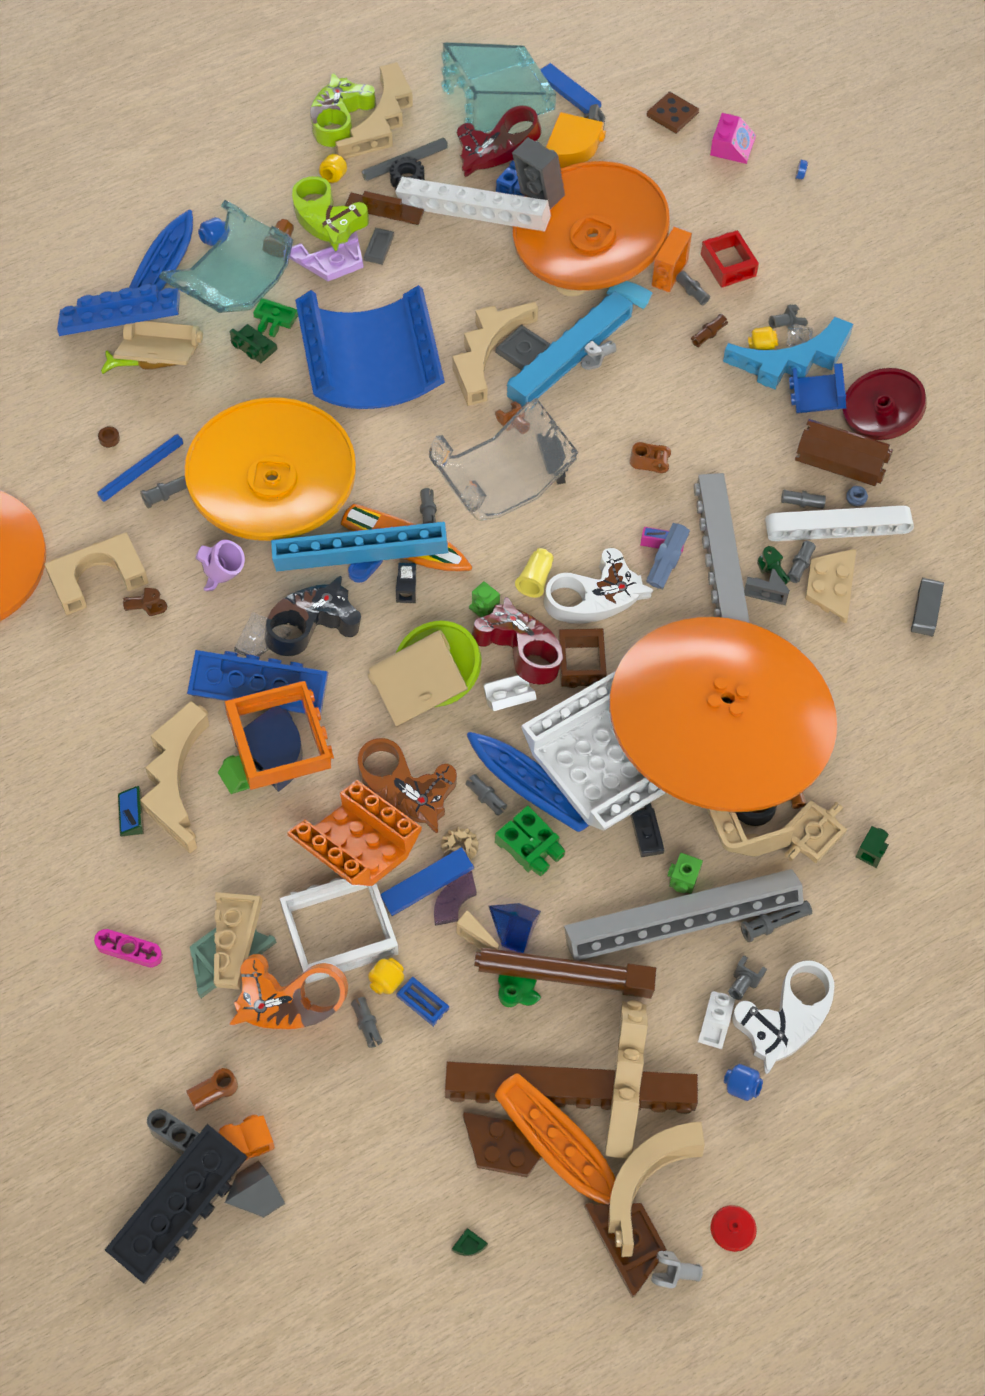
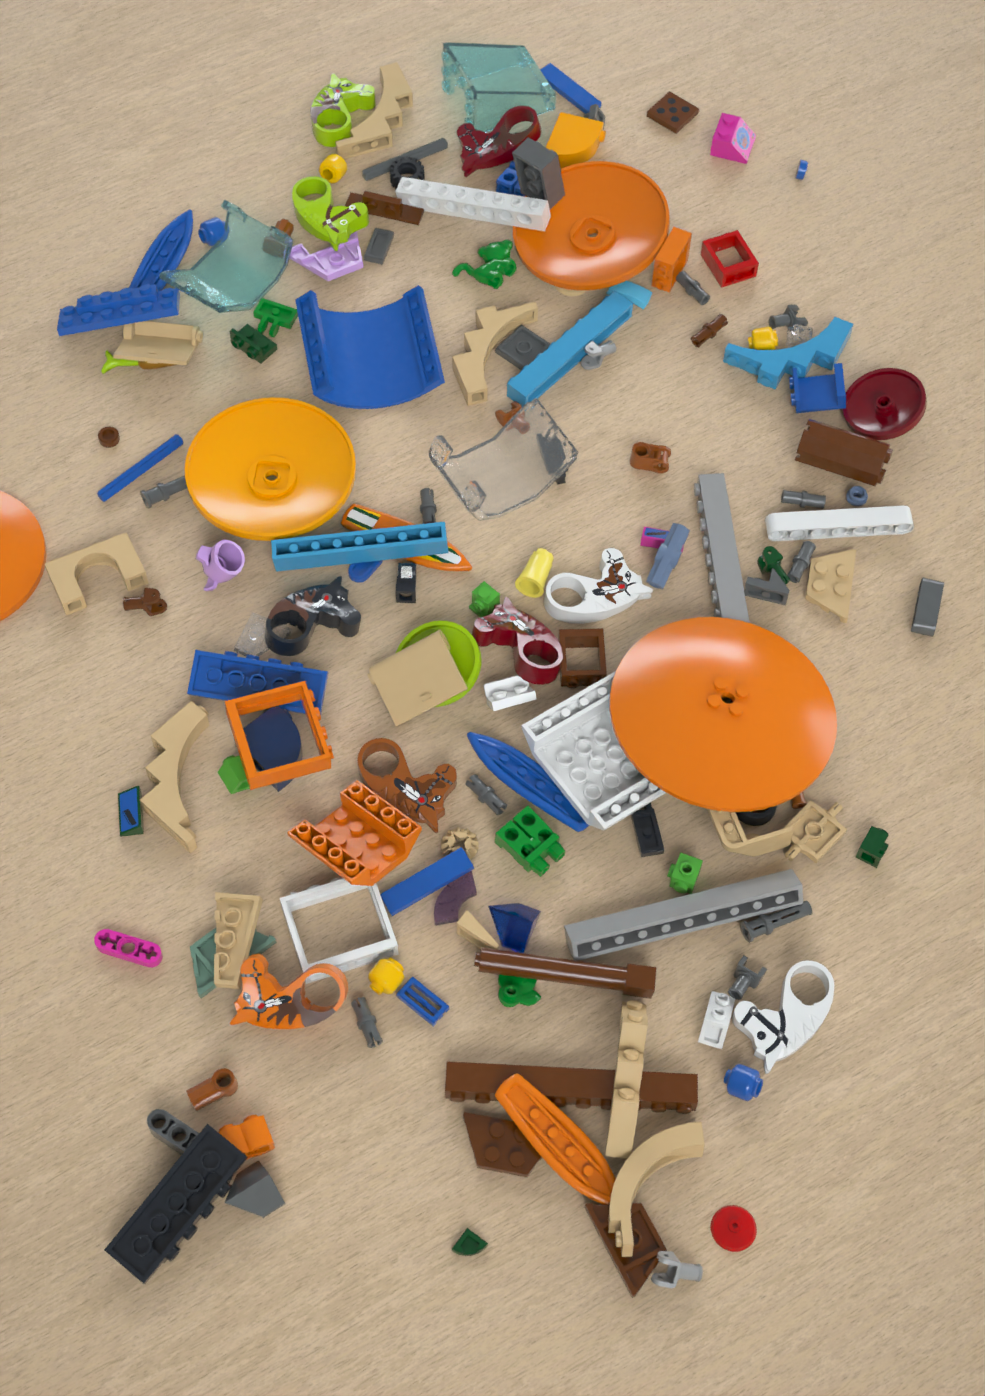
(497, 263): none -> green animal

